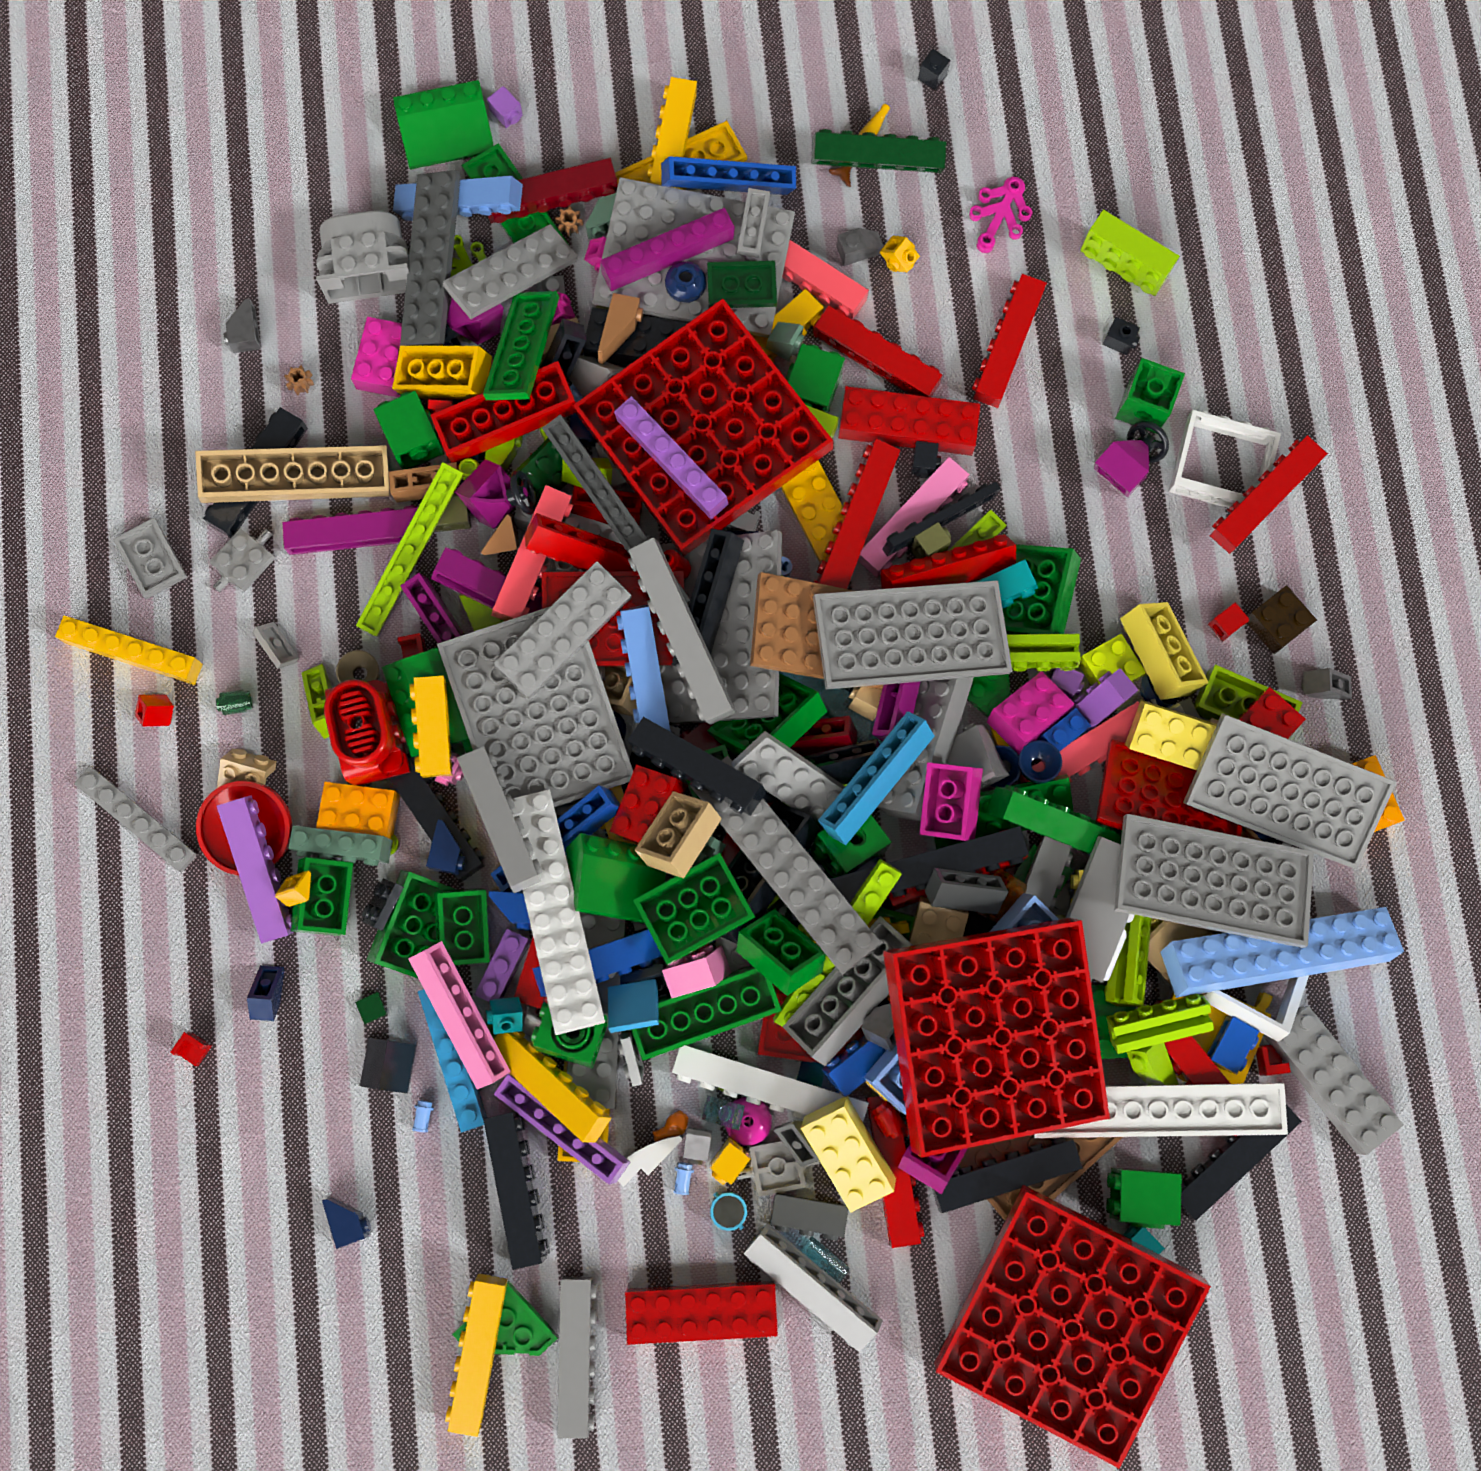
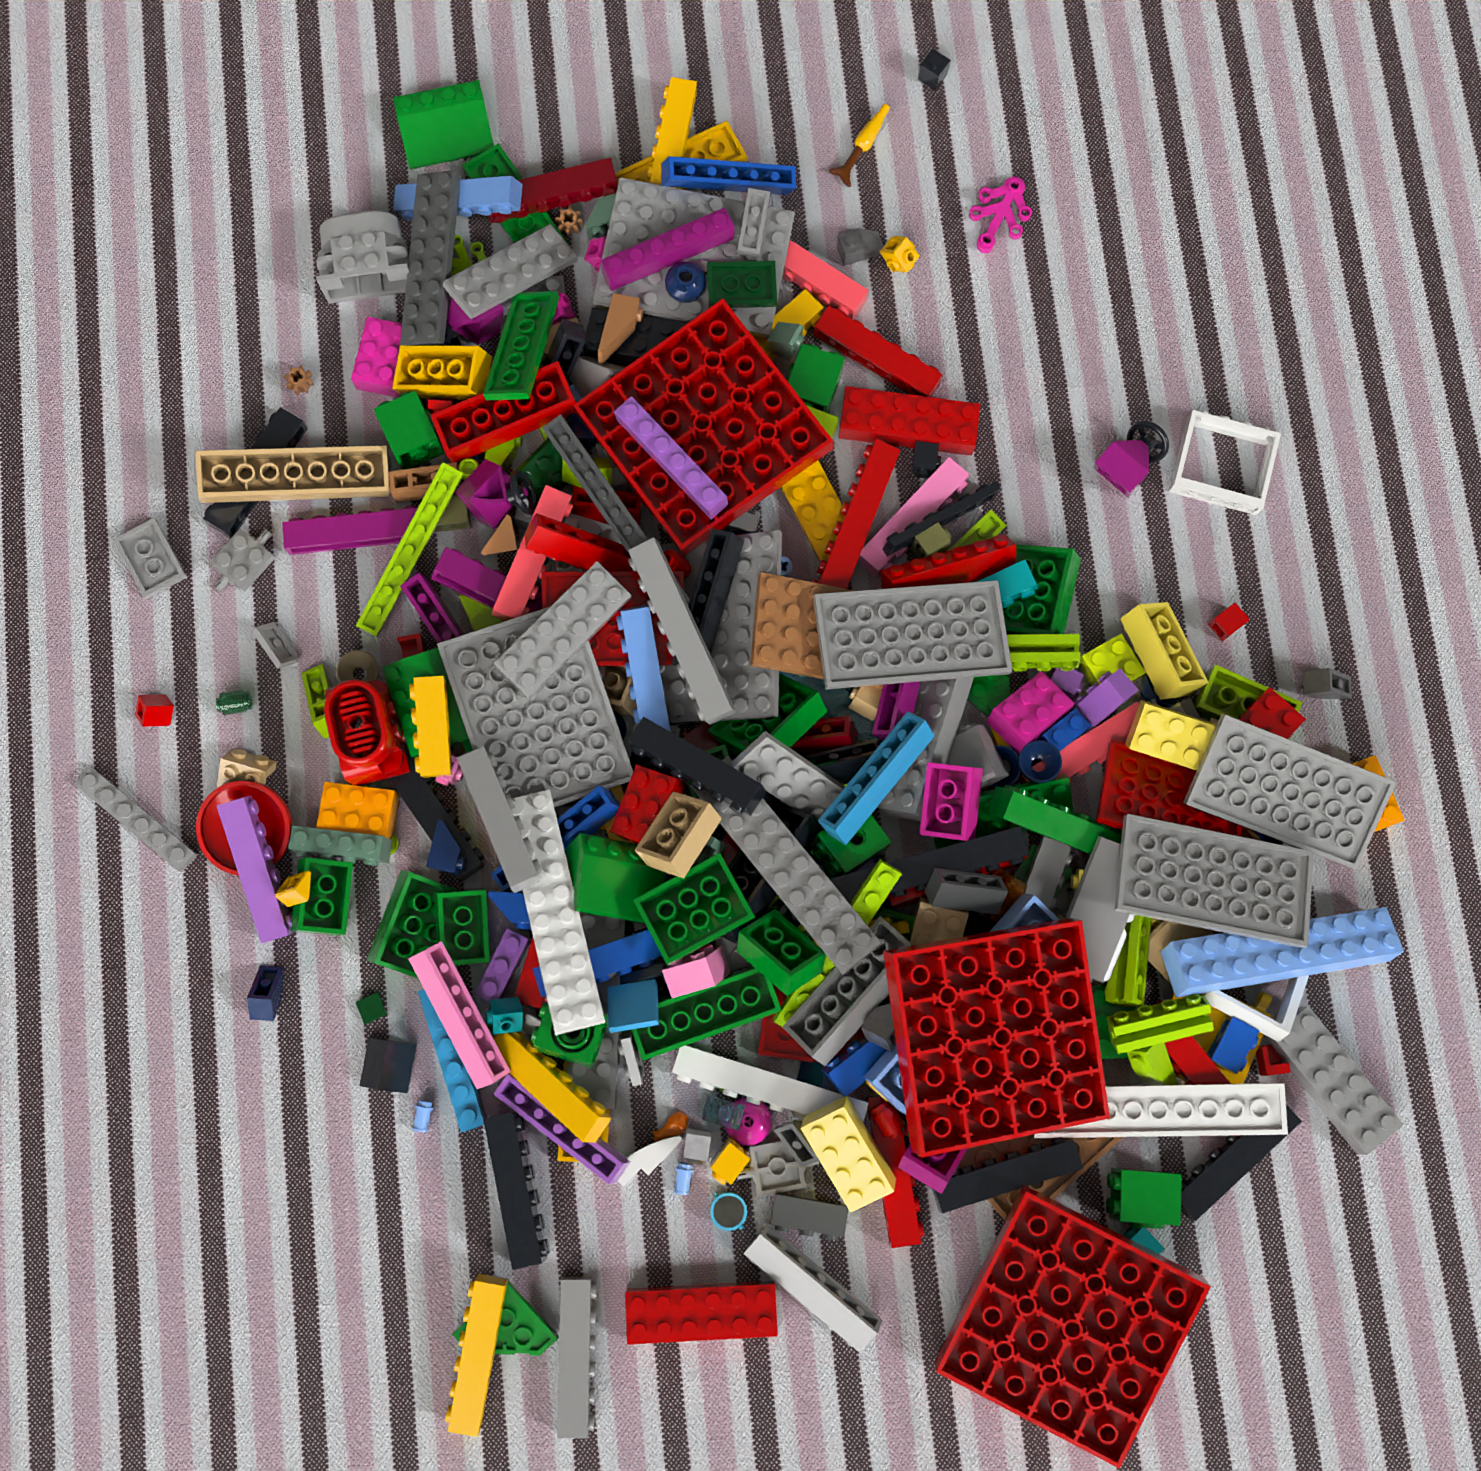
(129, 650): yellow brick -> none
(191, 1048): red panel -> none
(242, 329): flat silver slope -> none
(345, 1222): dark blue slope -> none
(384, 900): black plate -> none
(505, 107): medium lavender brick -> none
(825, 1259): clear light blue plate -> none
(878, 152): dark green brick -> none
(1009, 341): red brick -> none
(1122, 336): black brick -> none
(1129, 253): lime brick -> none
(1150, 394): green brick -> none
(1264, 498): red brick -> none
(1280, 619): dark brown brick -> none

